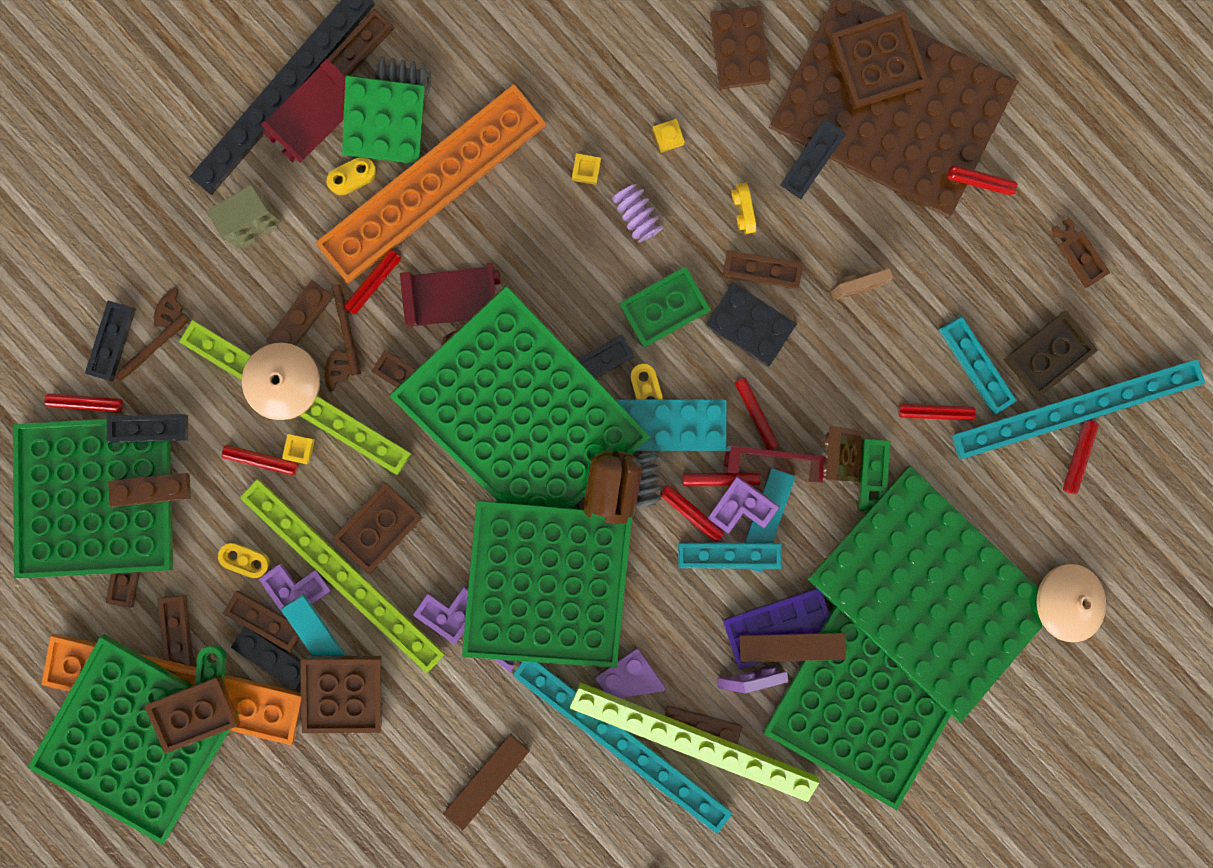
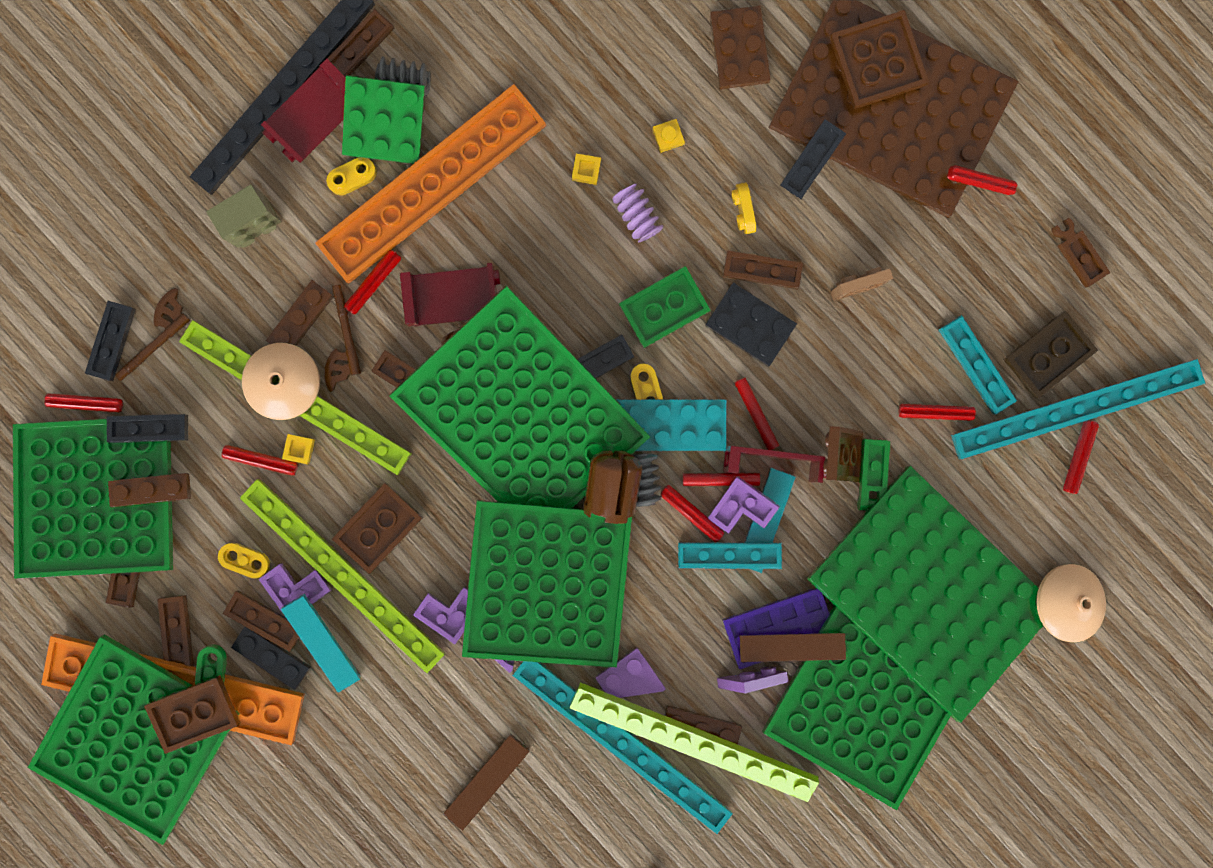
(341, 694): reddish brown plate -> none

